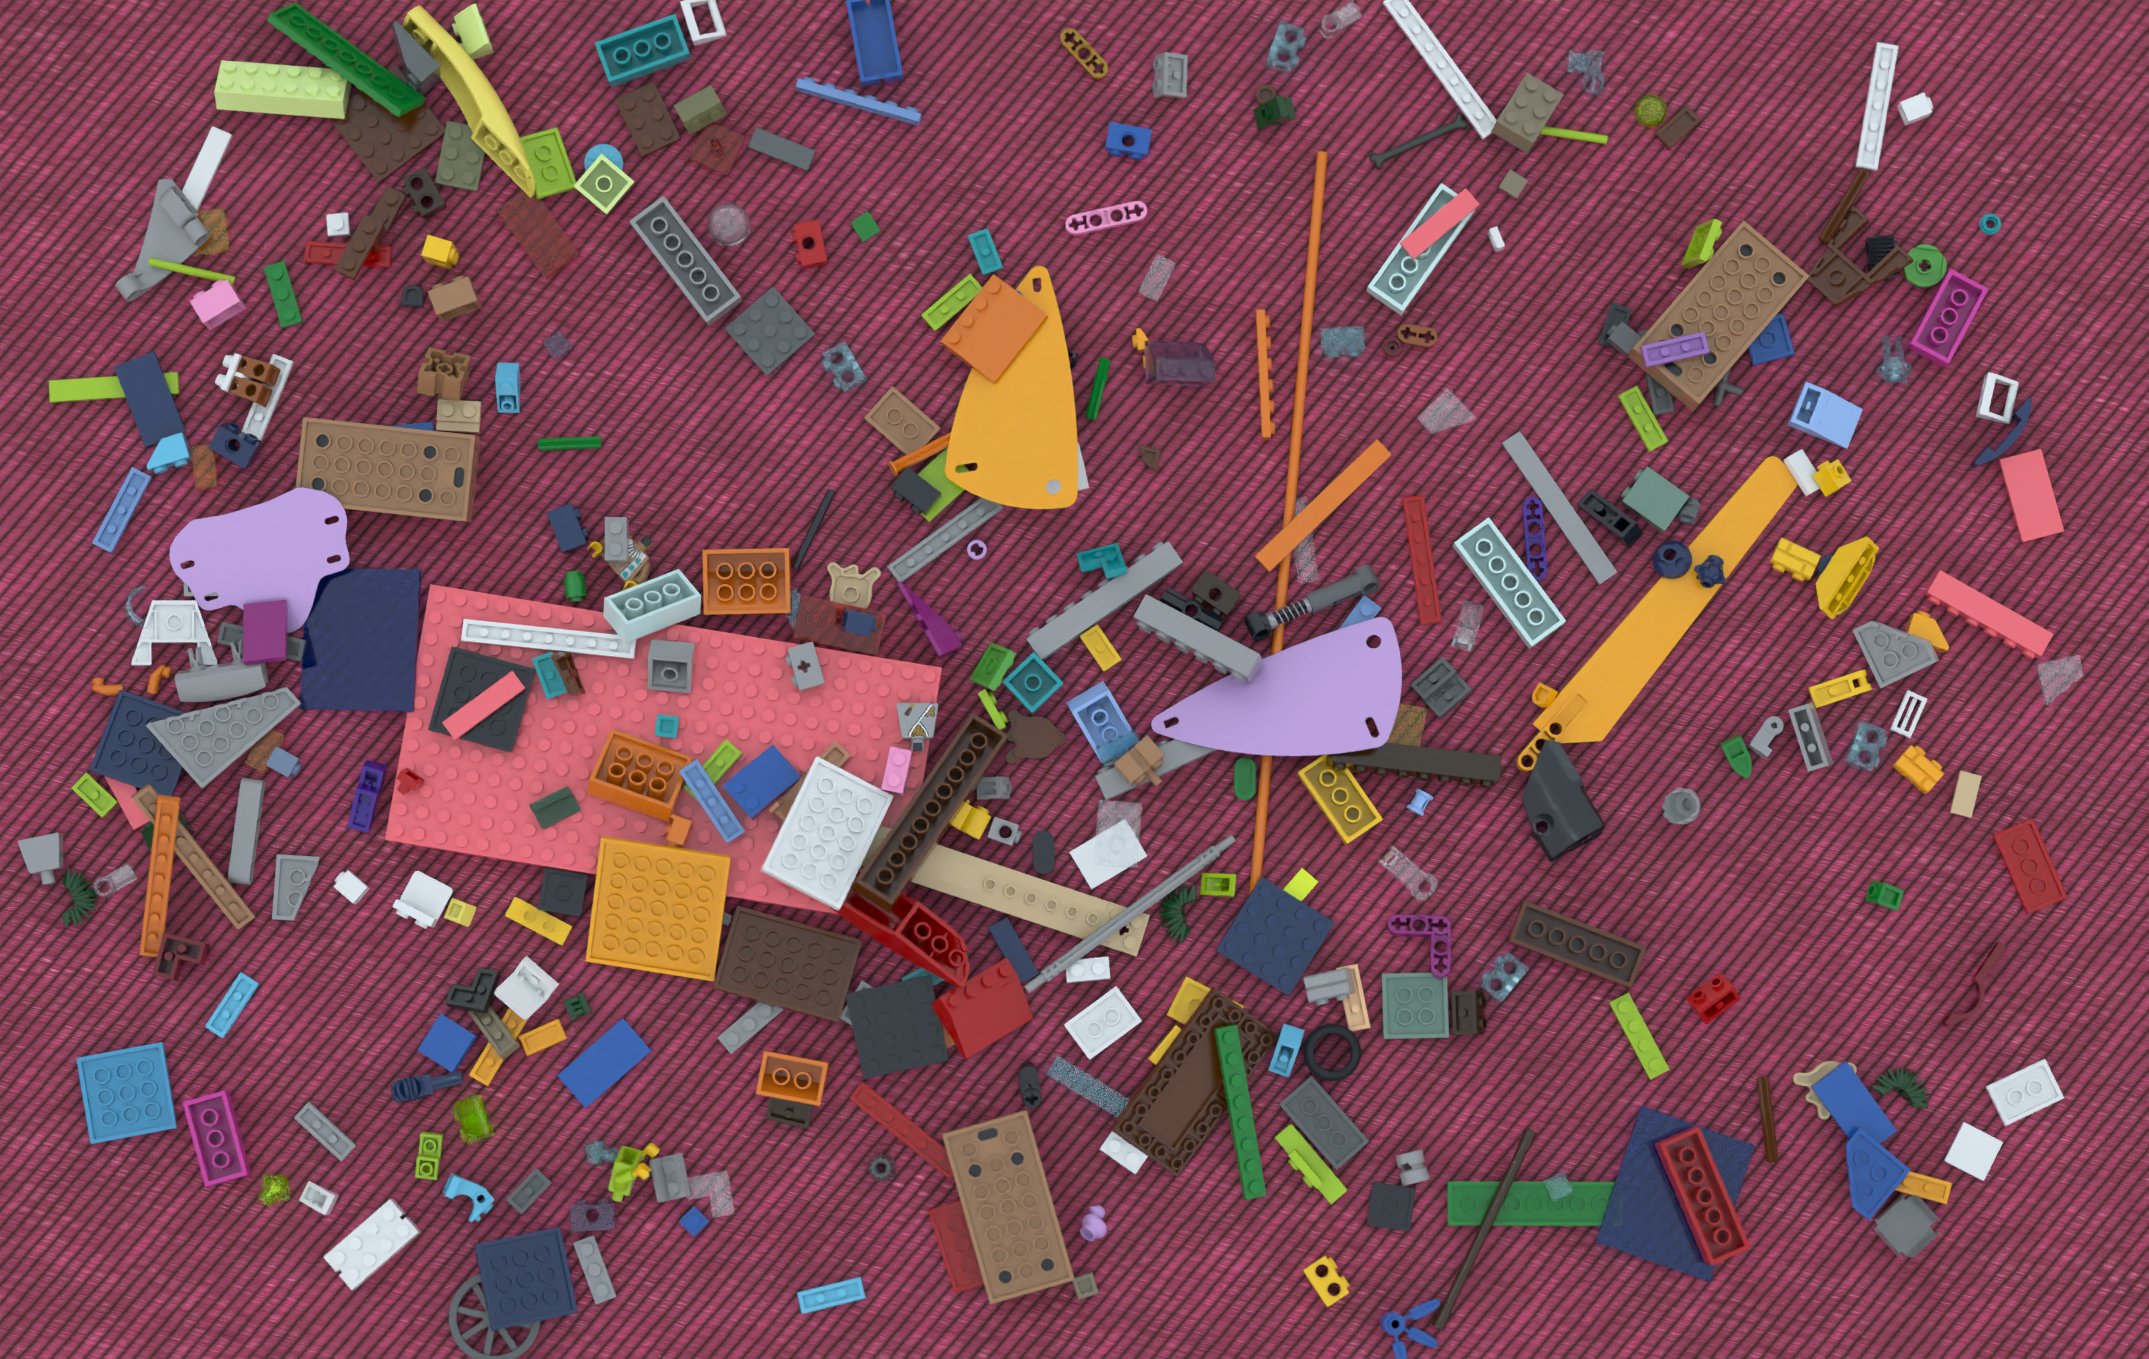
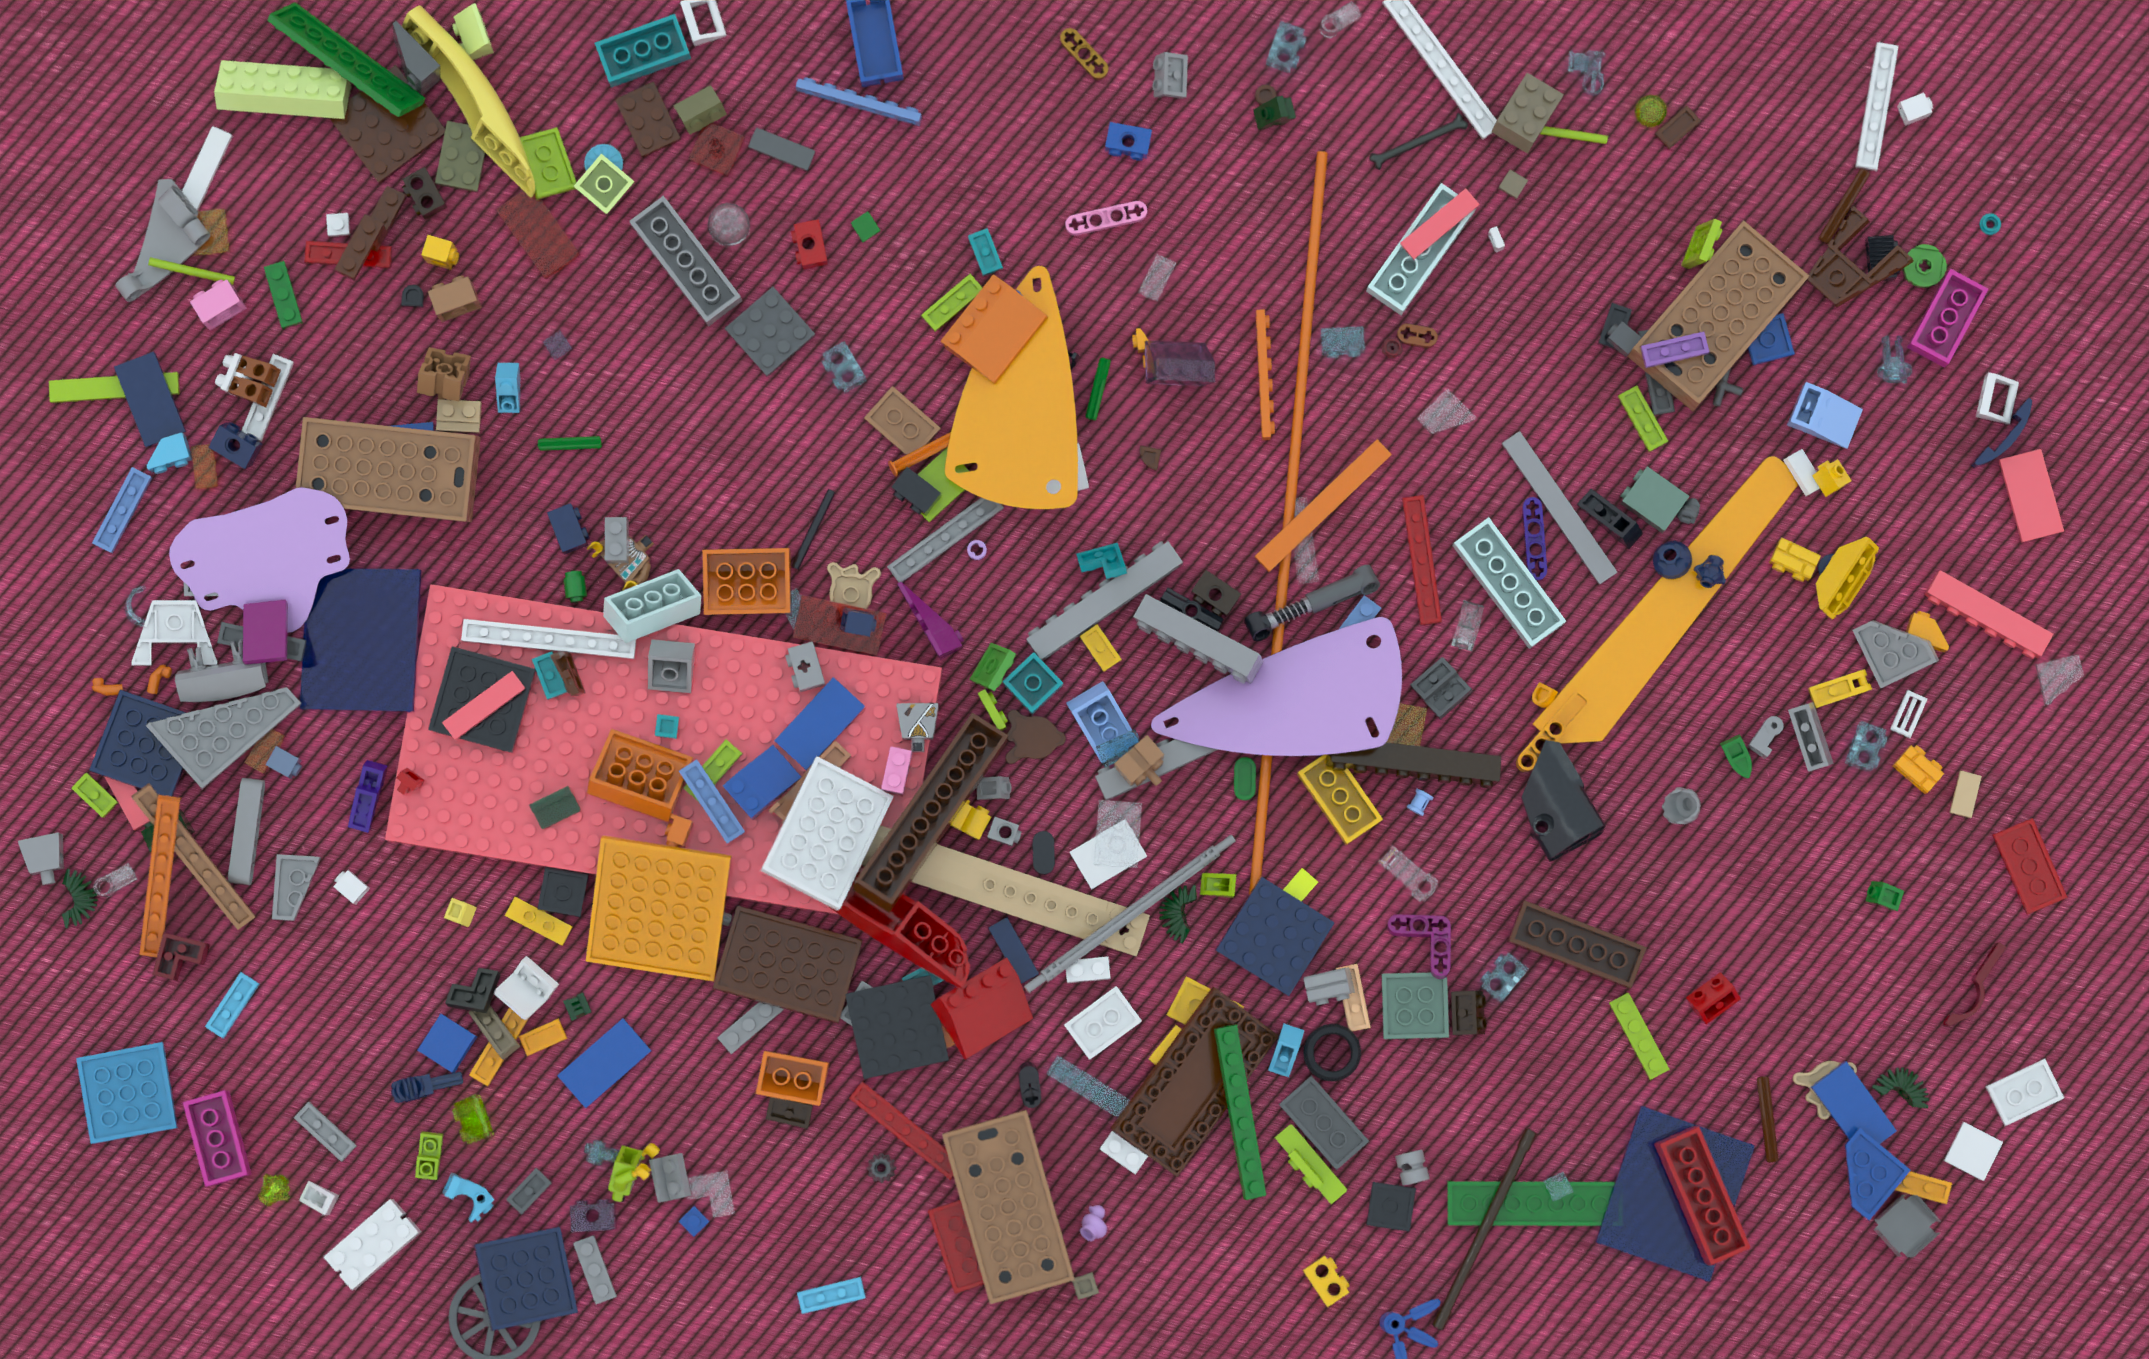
(423, 900): white bracket -> none
(819, 723): none -> blue tile

